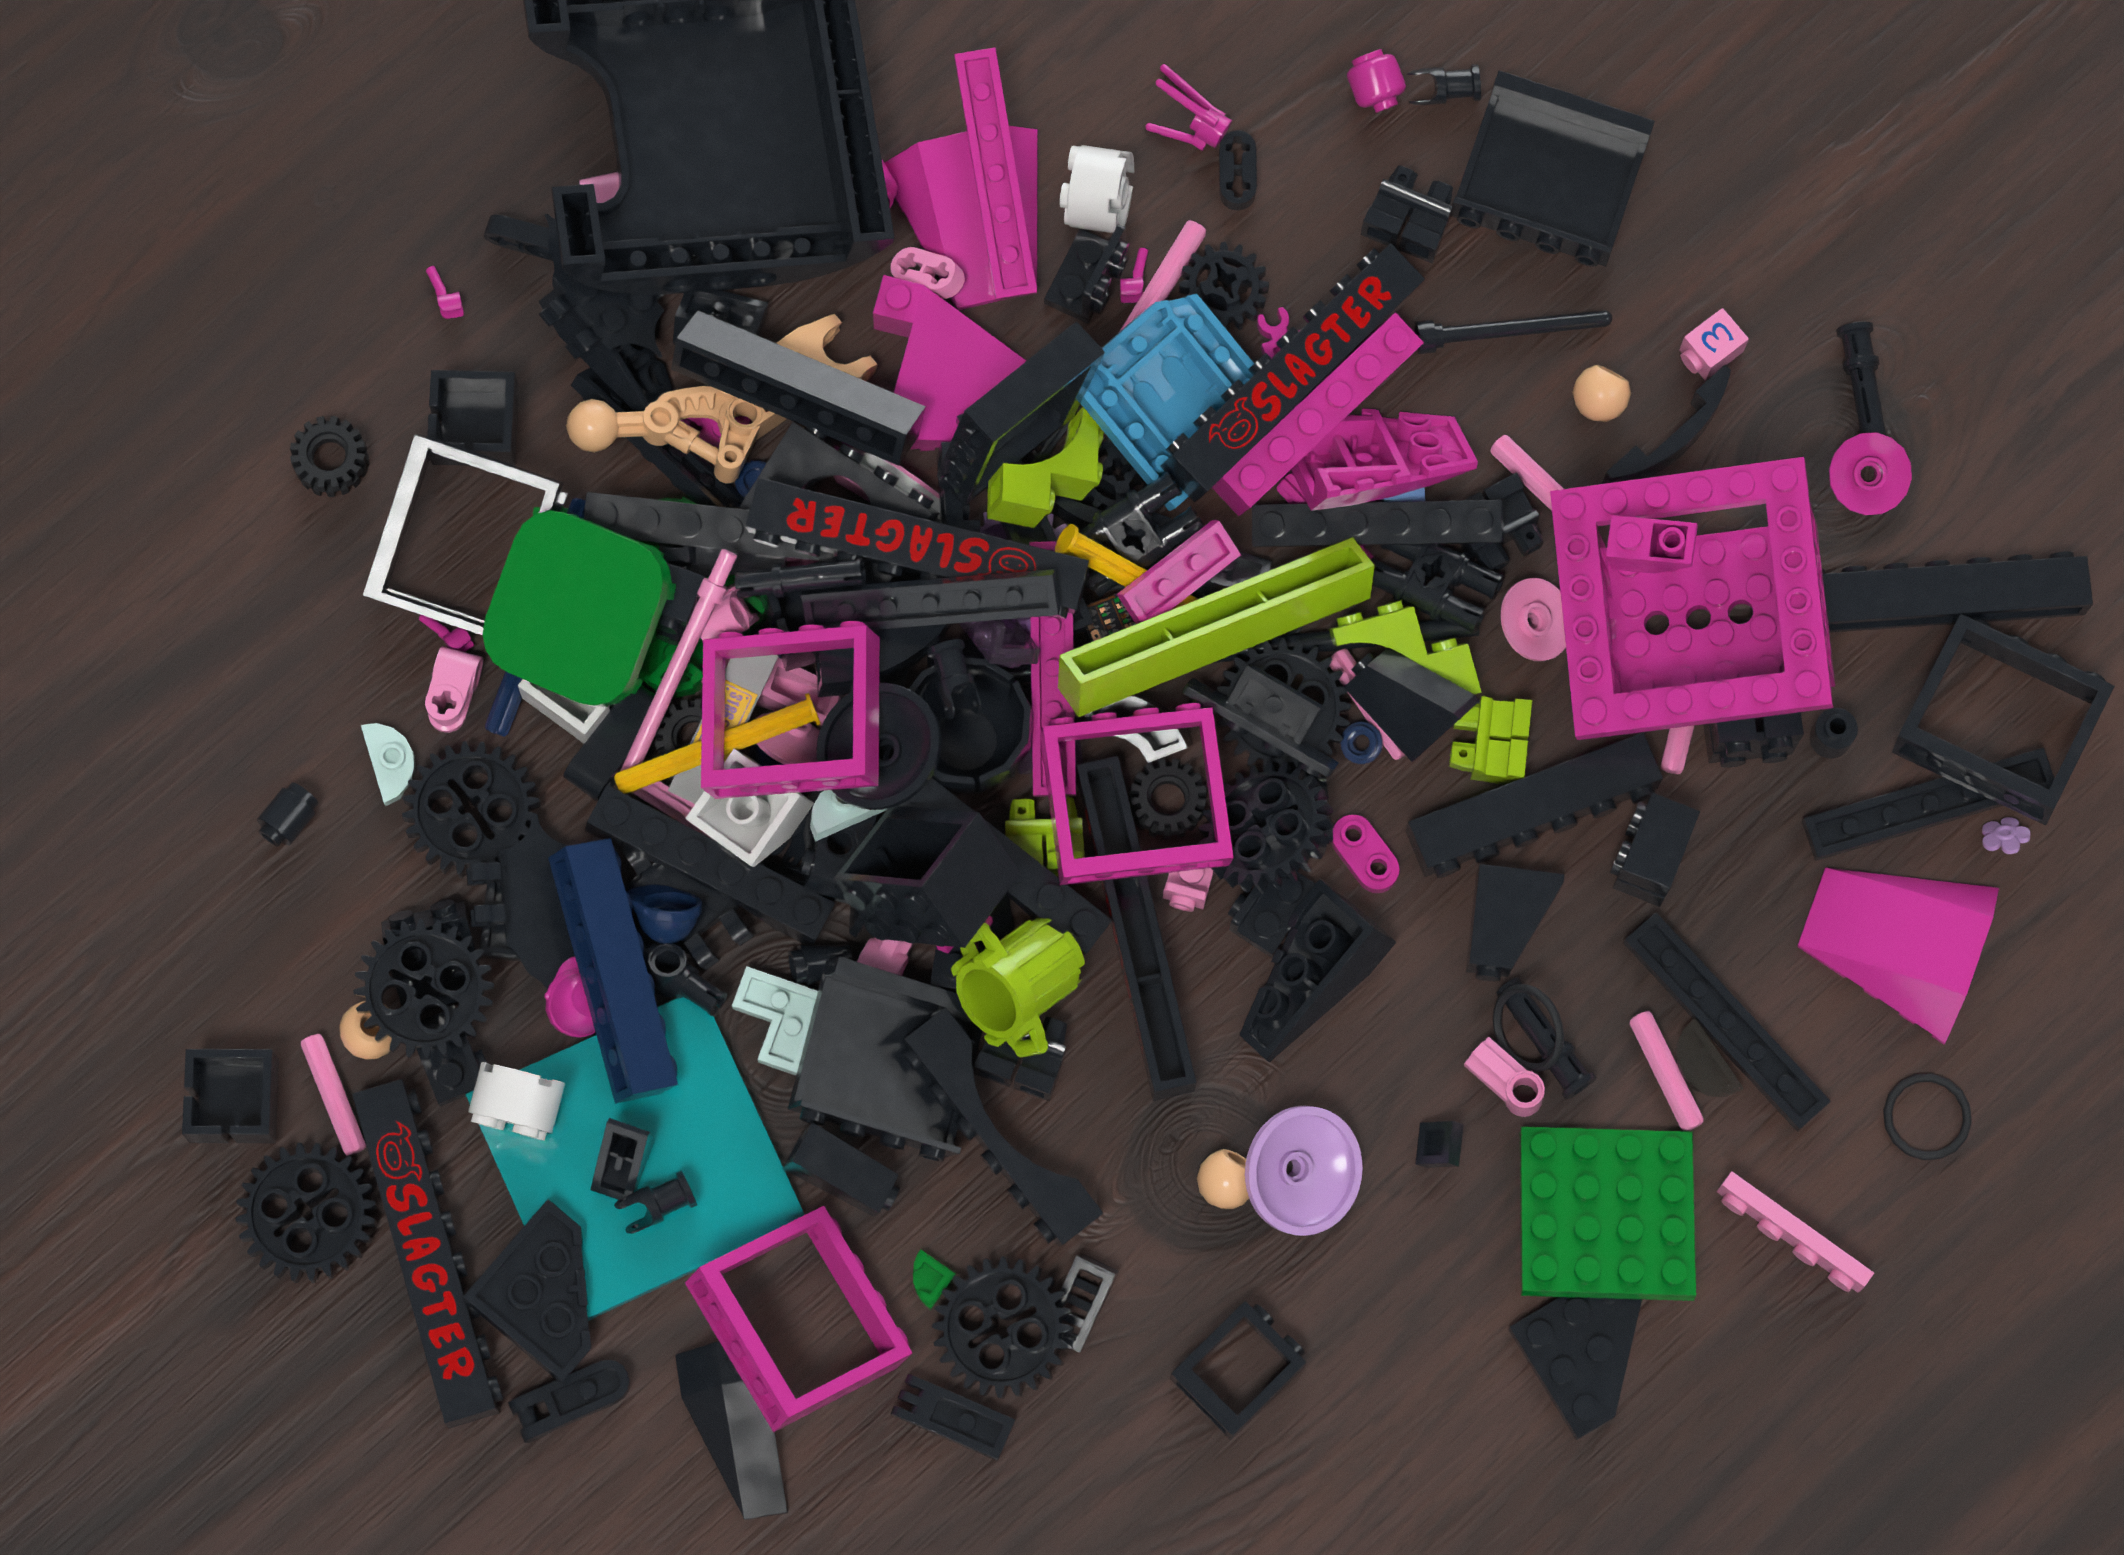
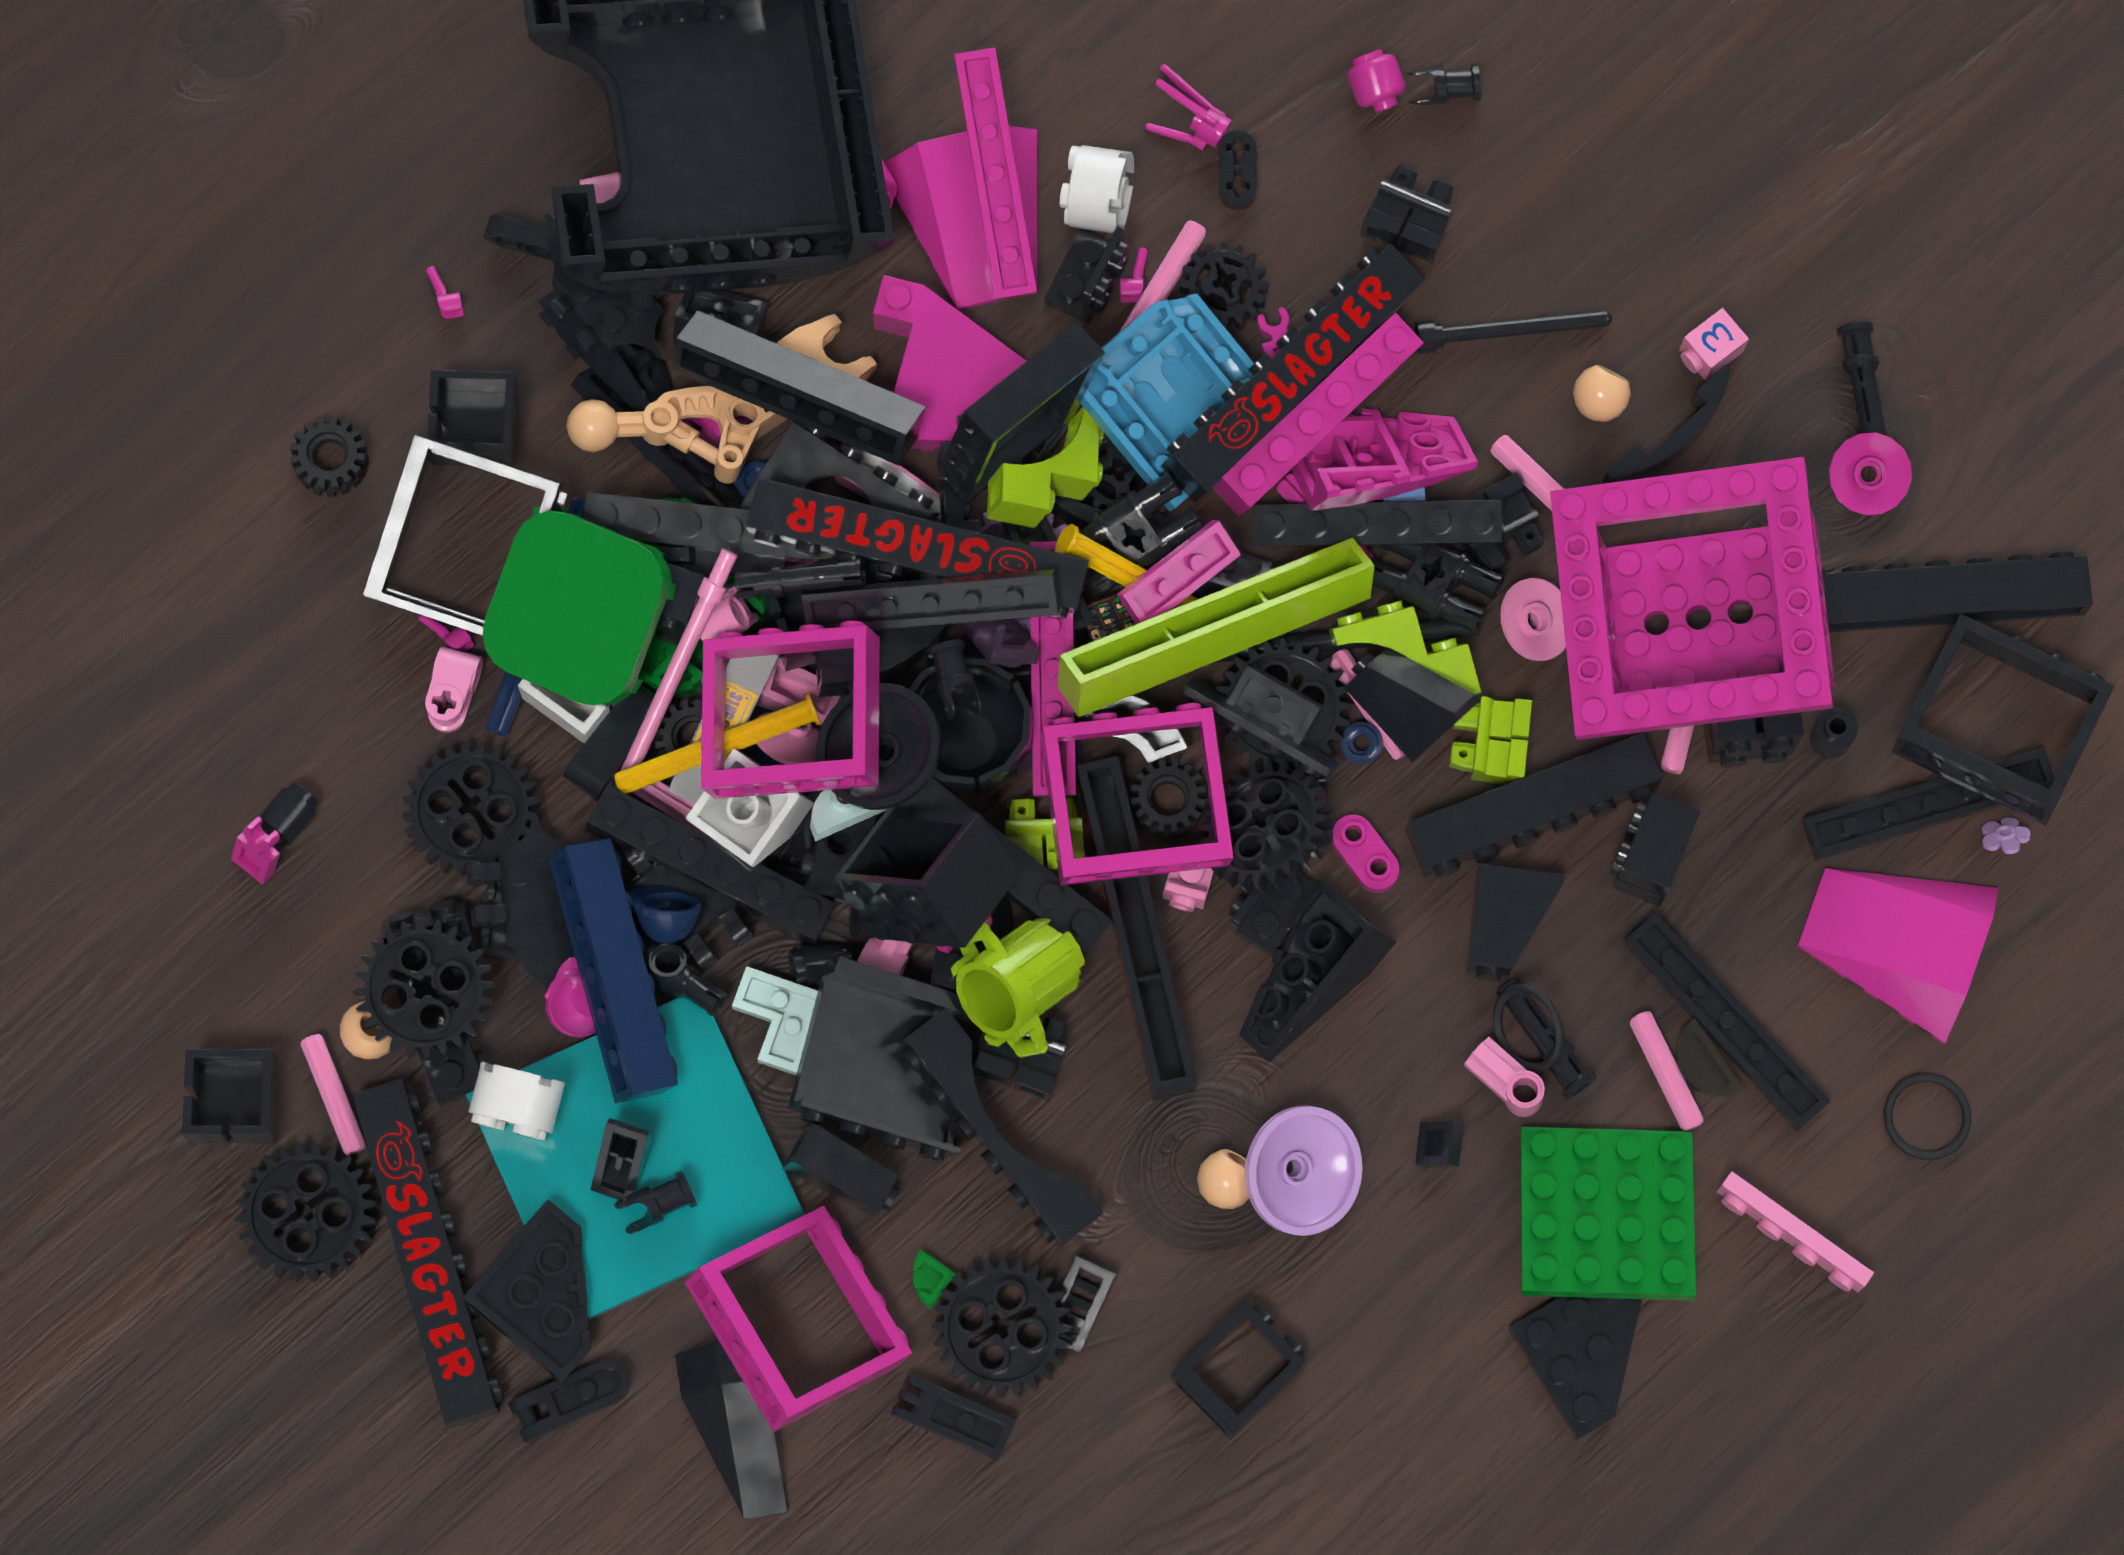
(256, 851): none -> dark pink plate
(391, 760): light aqua plate -> none
(931, 265): bright pink beam -> none
(1552, 169): black panel -> none
(1650, 544): dark pink slope -> none

